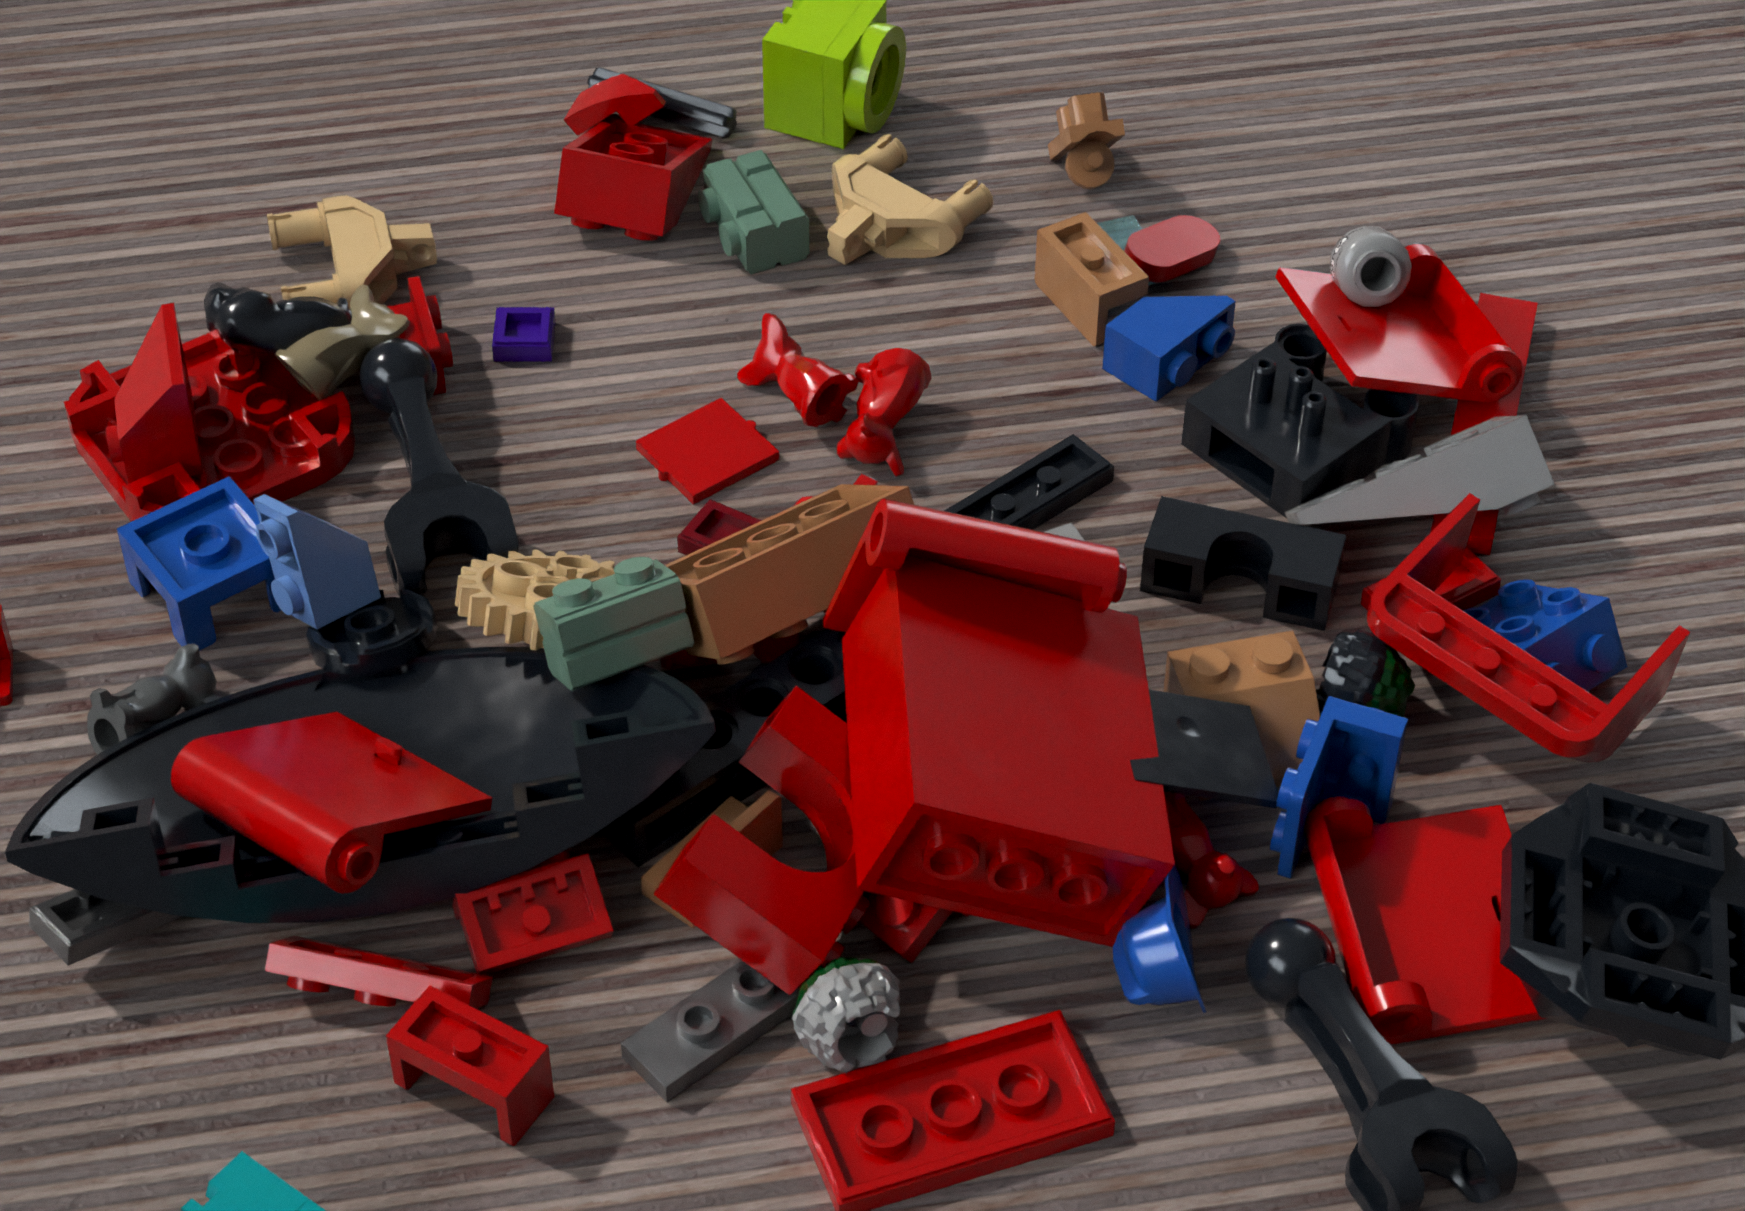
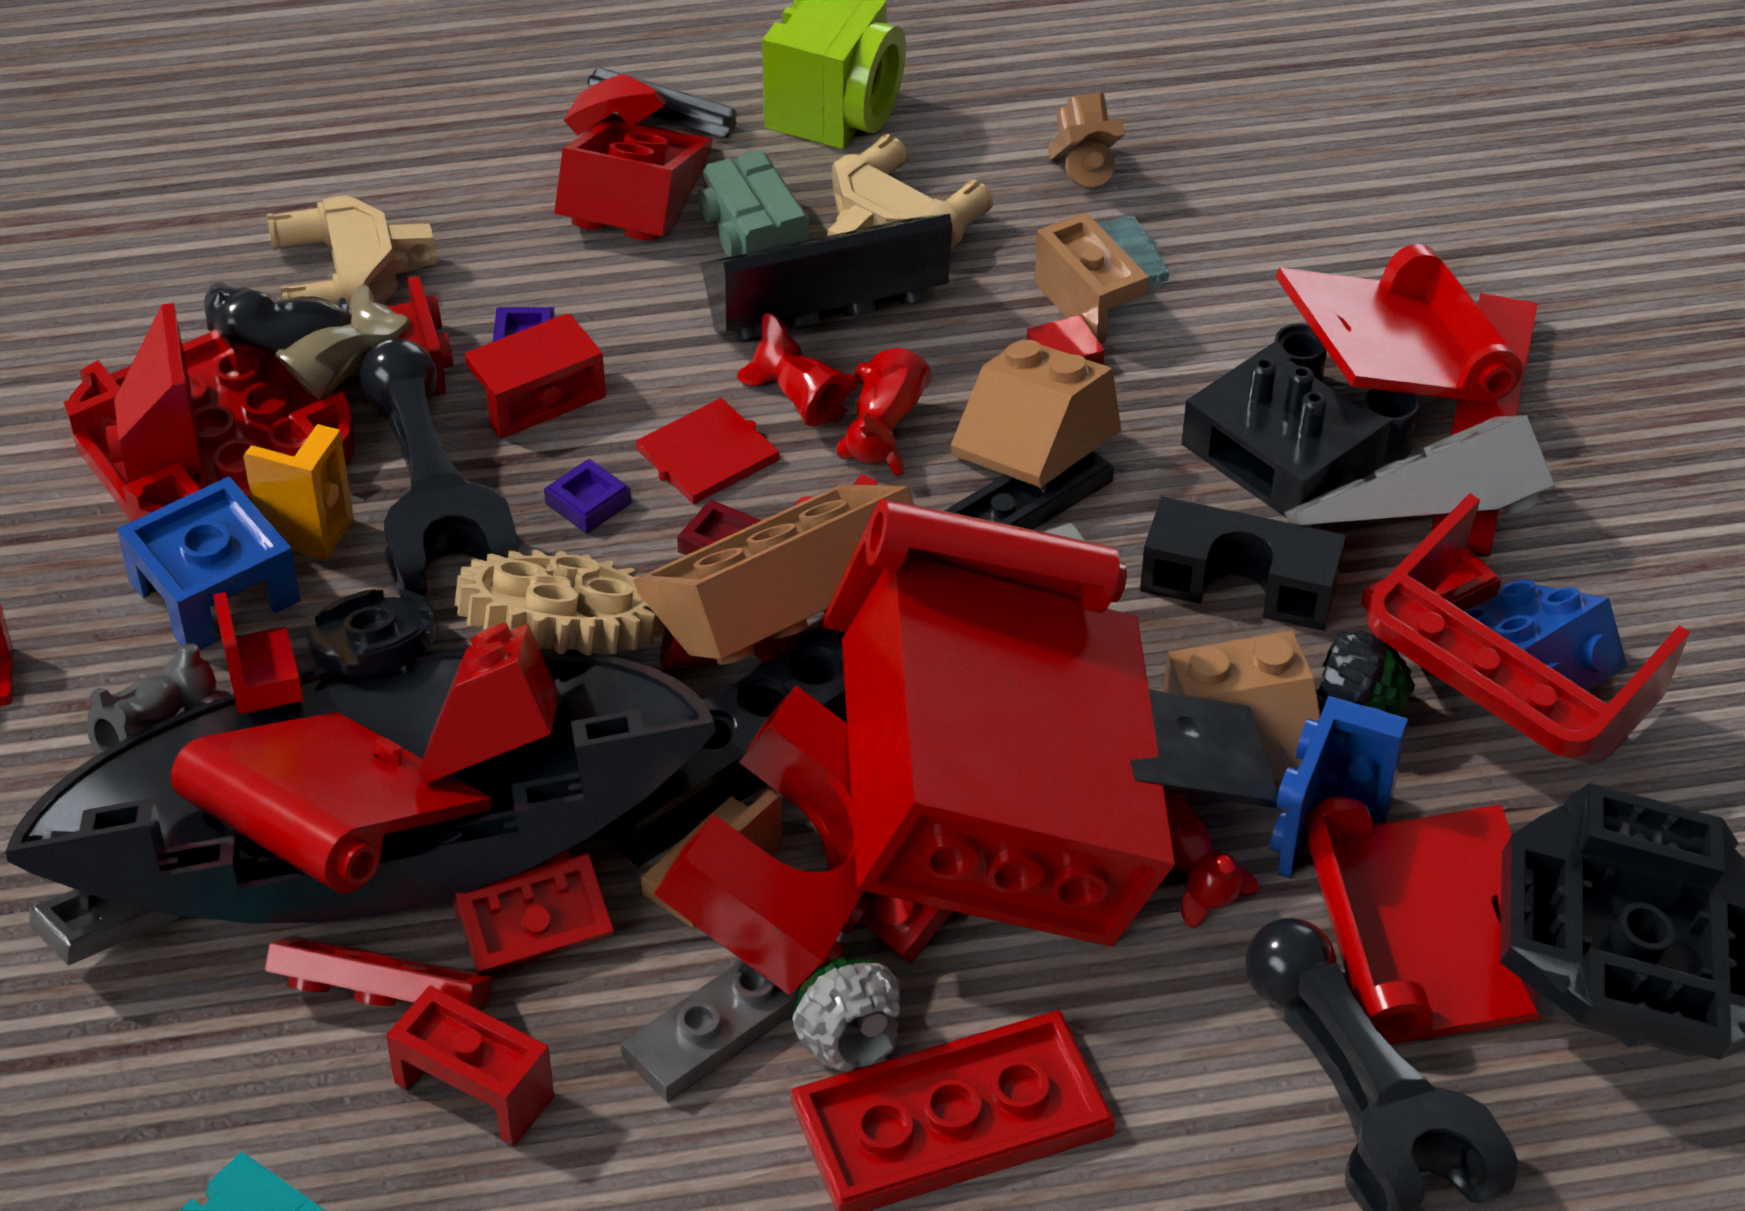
(258, 664): none -> red panel
(305, 493): none -> light orange panel
(315, 564): medium blue slope -> none
(494, 703): none -> red slope
(538, 374): none -> red panel
(587, 495): none -> dark purple tile
(613, 622): sand green brick -> none
(829, 273): none -> black slope
(1037, 412): none -> medium nougat slope
(1069, 336): none -> red tile
(1157, 951): blue piece -> none
(1167, 340): blue slope -> none
(1173, 247): tile -> none
(1370, 266): light grey head -> none

